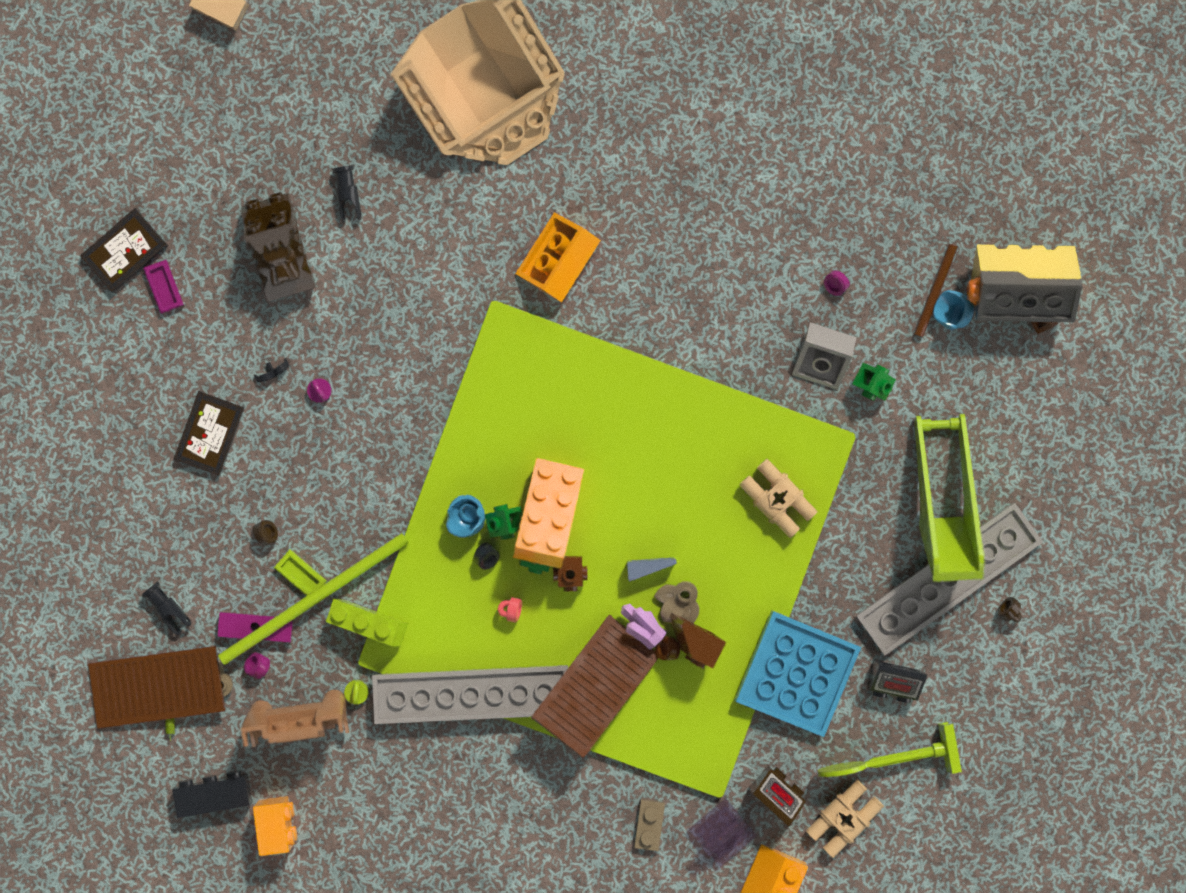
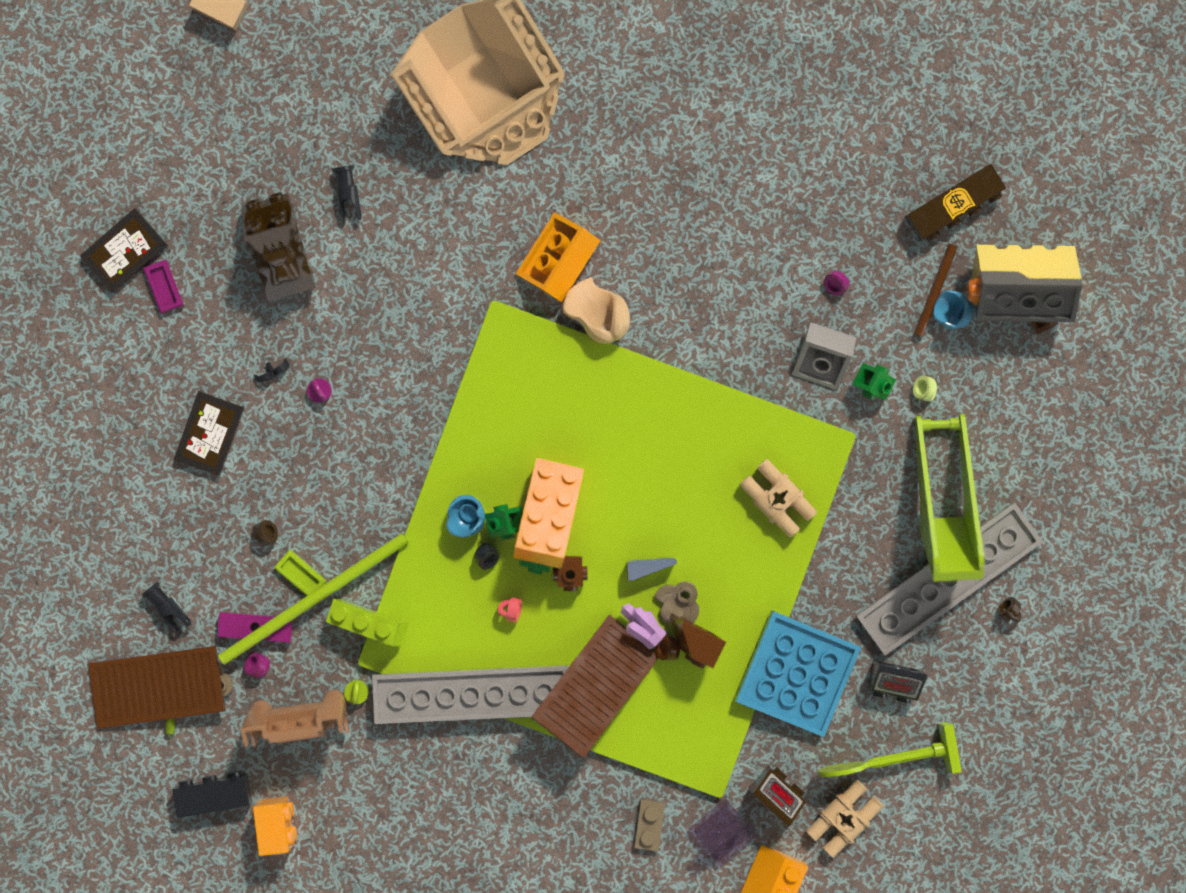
(598, 310): none -> tan piece
(924, 388): none -> yellowish green tile
(955, 202): none -> dark brown brick

